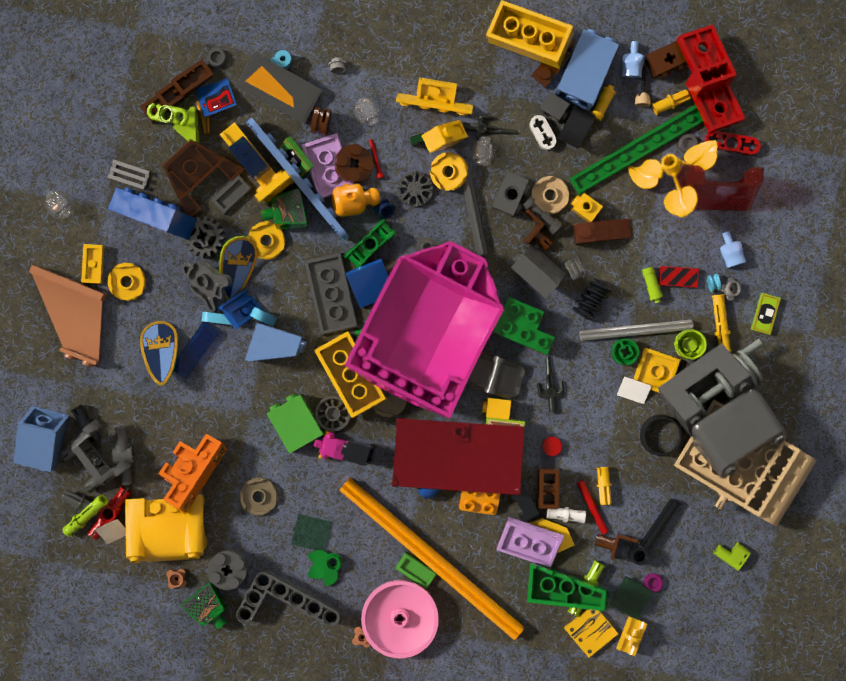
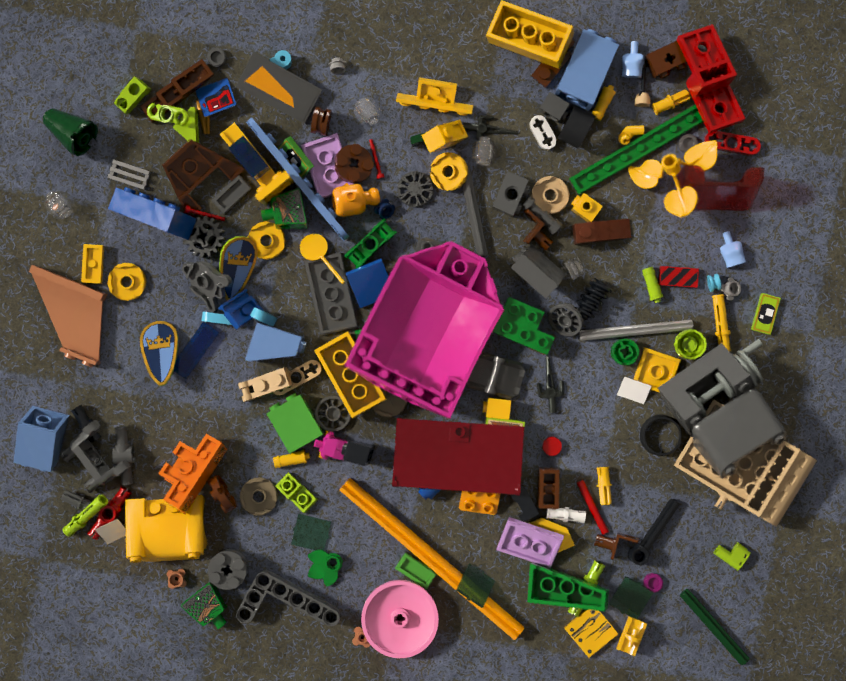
(70, 130): none -> dark green cone
(131, 95): none -> lime leg
(188, 209): none -> red piece
(220, 493): none -> reddish brown plate
(265, 384): none -> tan plate
(291, 459): none -> yellow piece
(296, 492): none -> lime slope
(298, 369): none -> tan beam
(314, 248): none -> yellow piece
(475, 585): none -> clear green piece
(565, 319): none -> dark grey wheel
(628, 132): none -> yellow arm
(714, 626): none -> dark green axle

